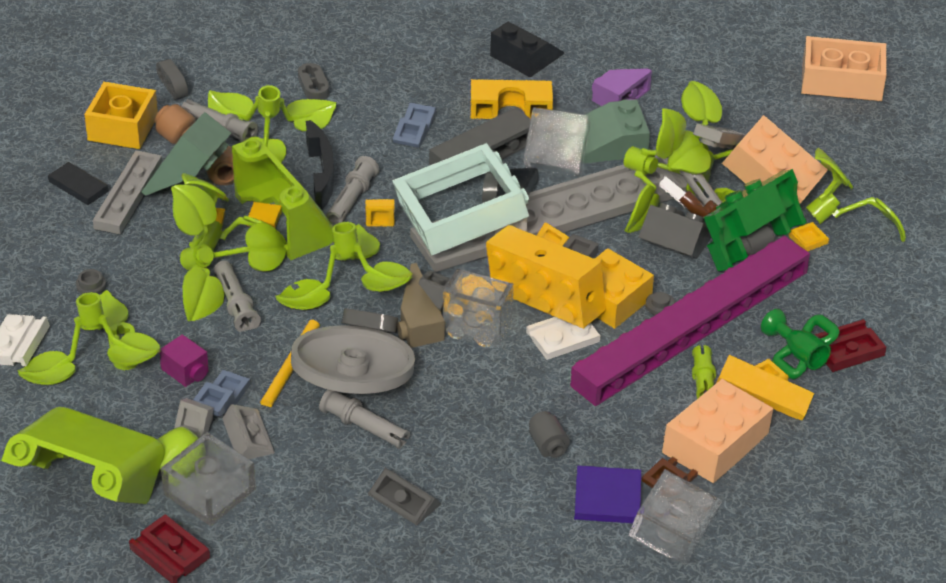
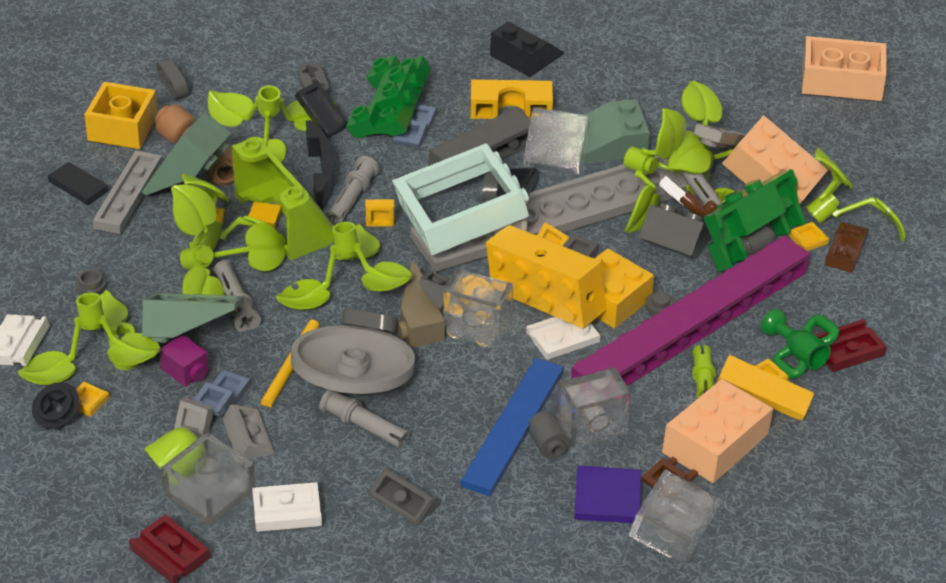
(43, 408): none -> black gear
(91, 398): none -> yellow tile
(122, 458): lime windscreen -> none
(173, 314): none -> sand green slope
(238, 128): light grey pin -> none
(286, 507): none -> white plate
(321, 109): none -> black tile
(395, 99): none -> green bracket
(511, 427): none -> blue tile
(593, 407): none -> clear brick
(621, 85): medium lavender slope -> none
(846, 247): none -> reddish brown slope

